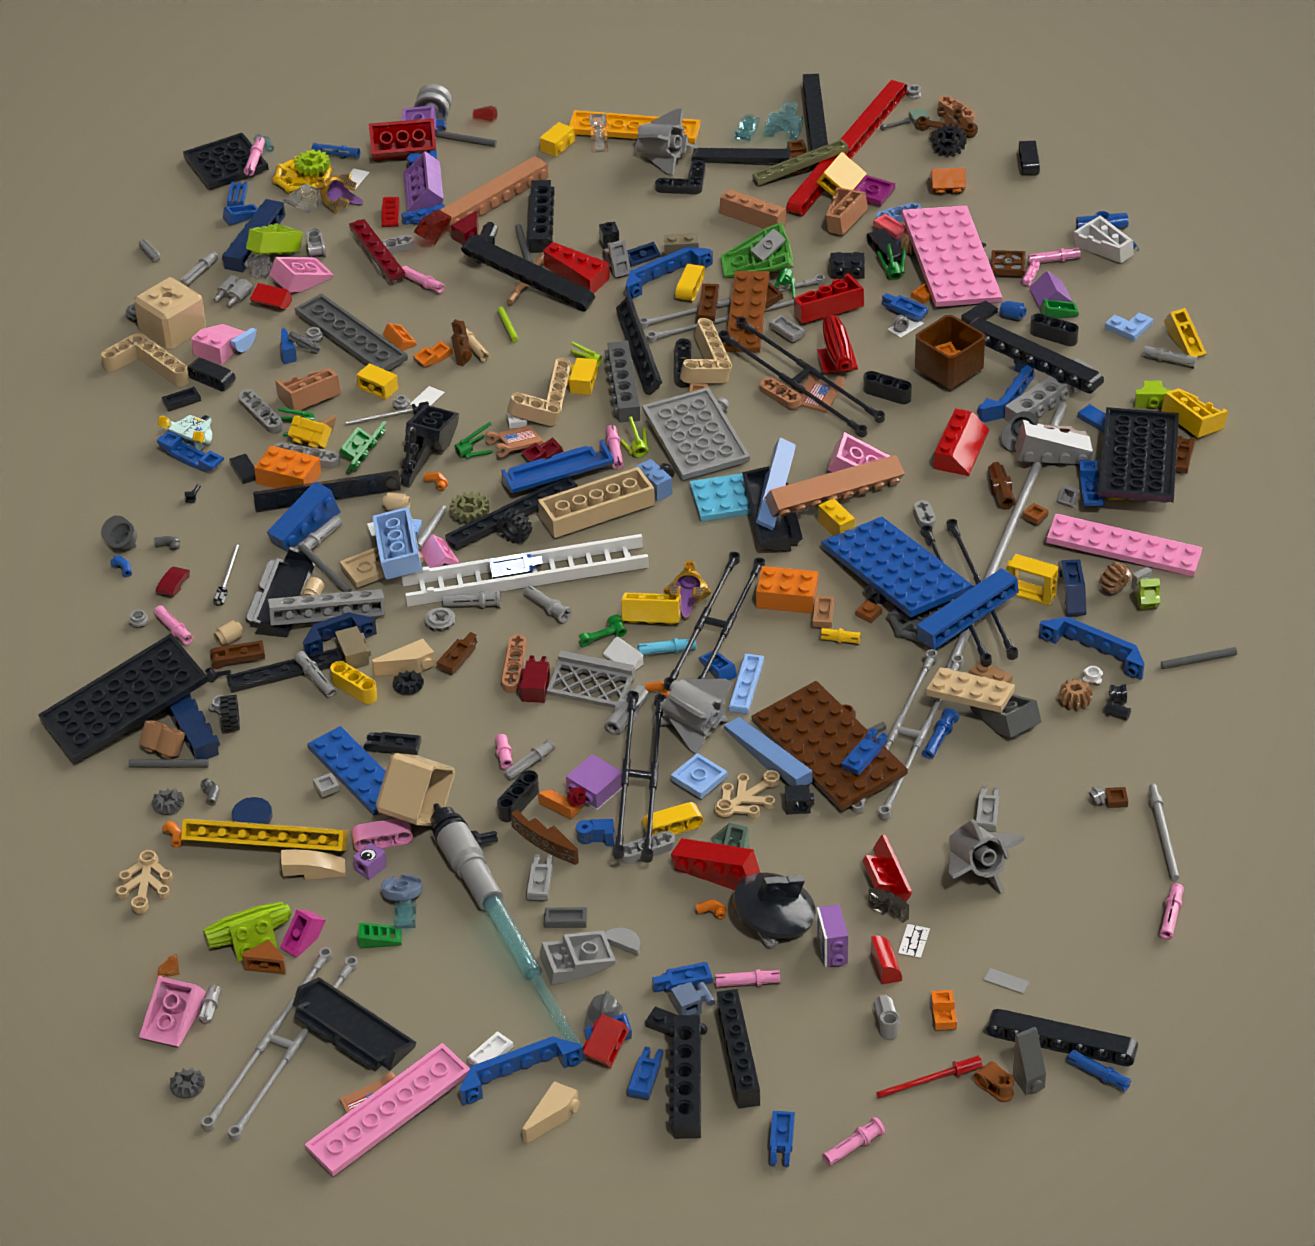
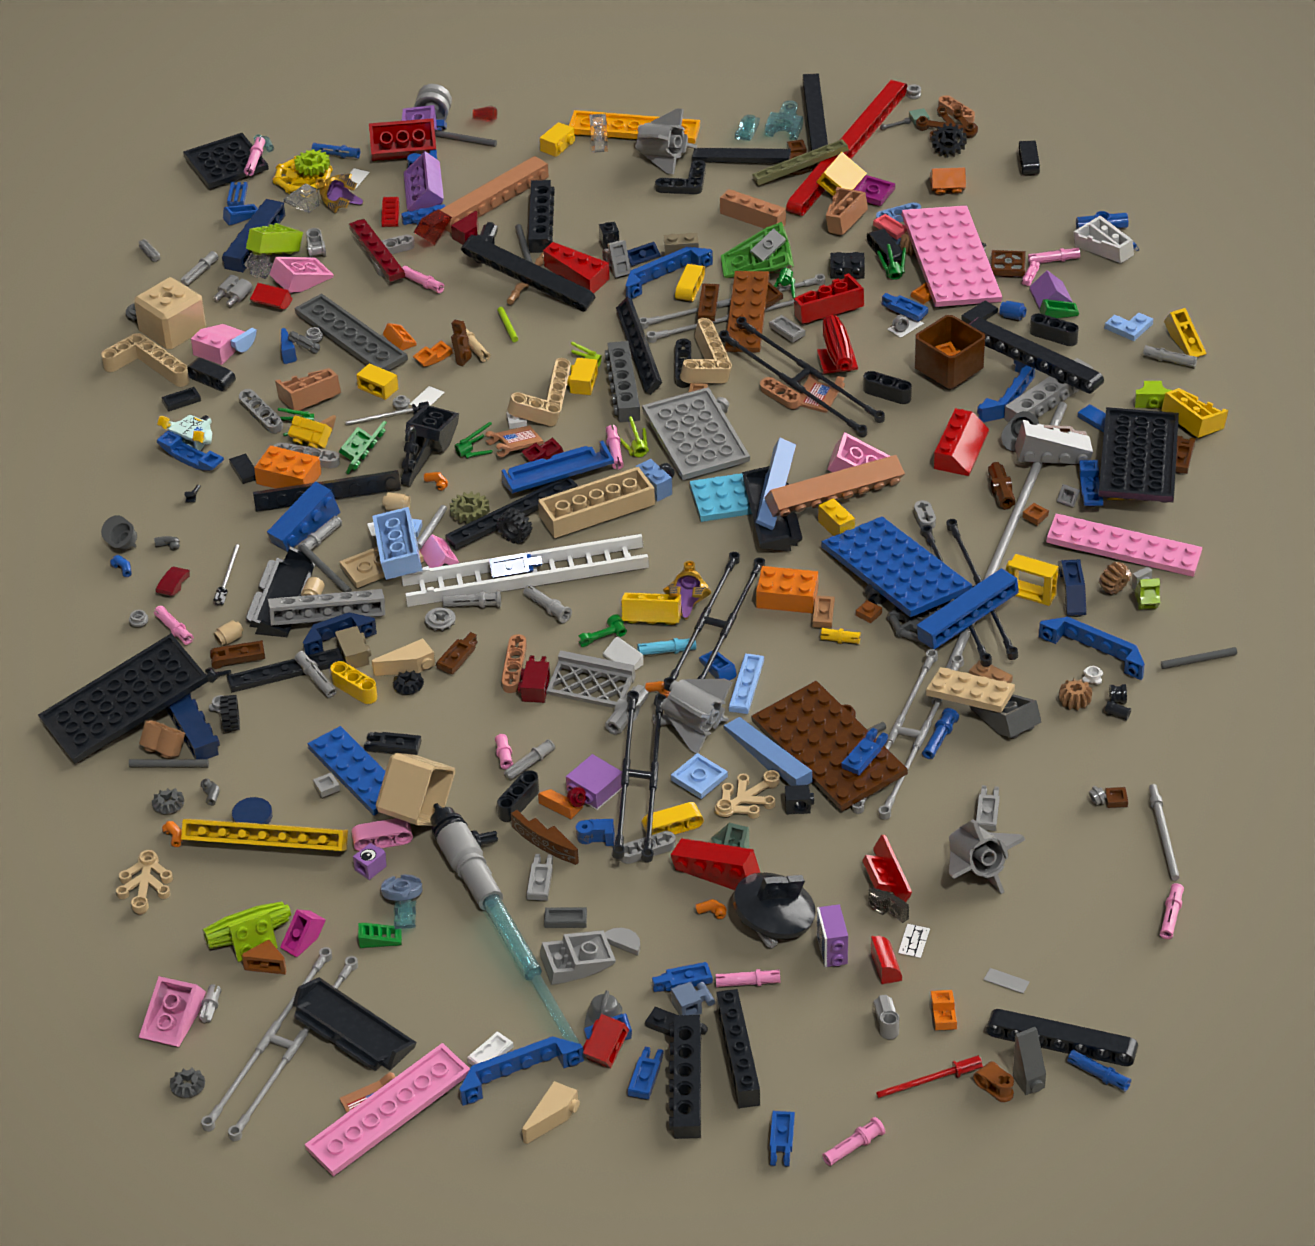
(169, 967): clear orange tile -> none
(312, 864): tan slope -> none

